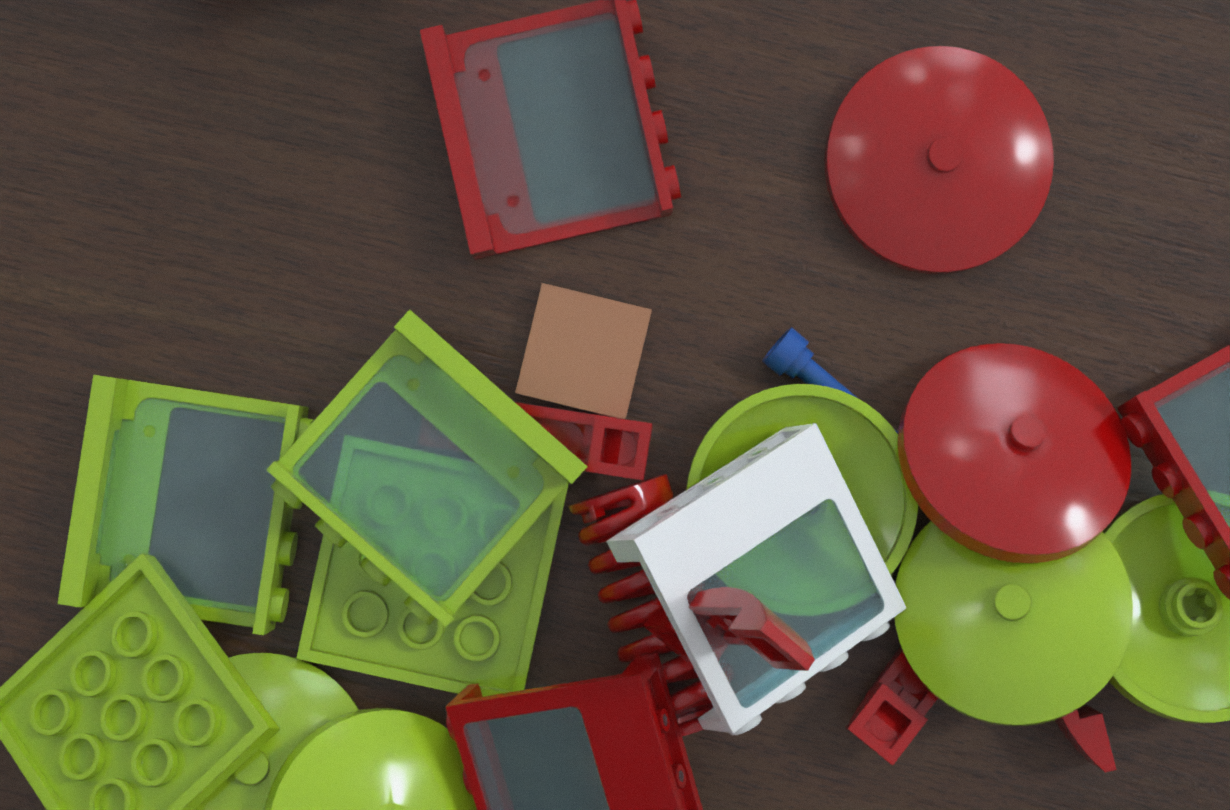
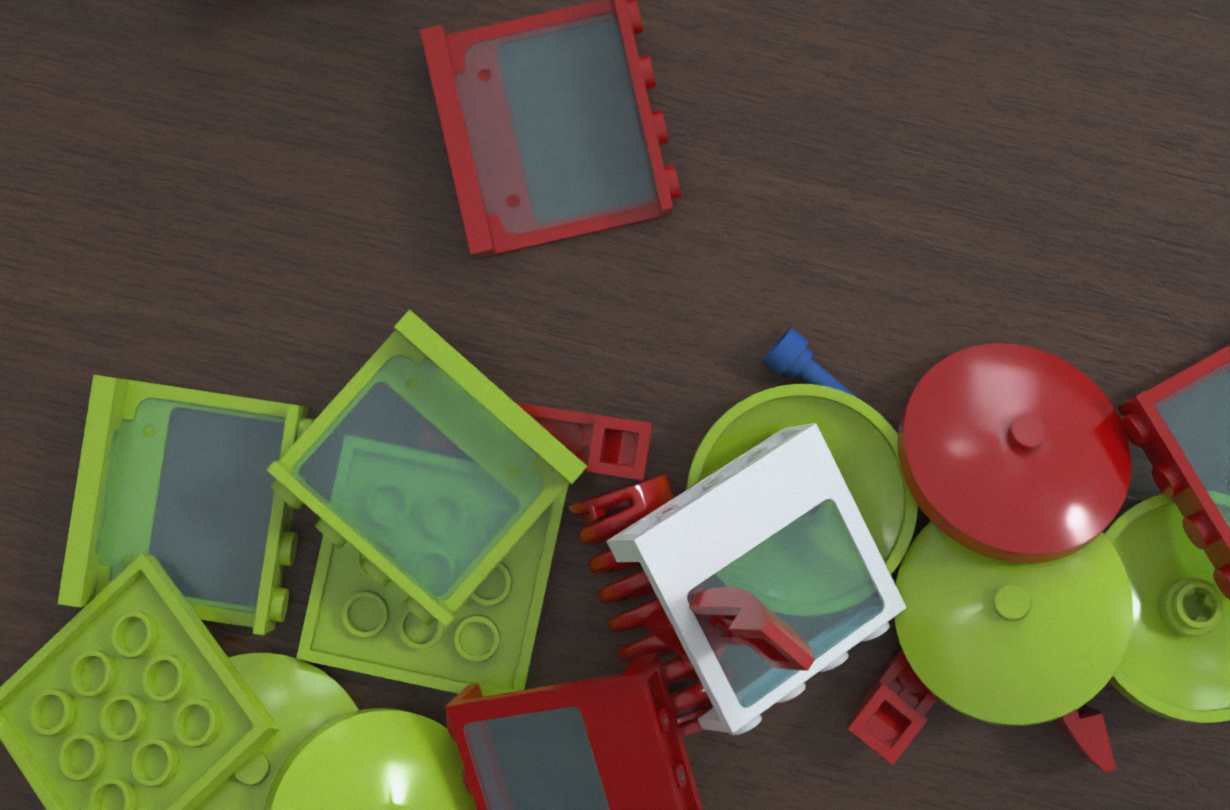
(583, 351): nougat tile -> none
(939, 160): red dish -> none

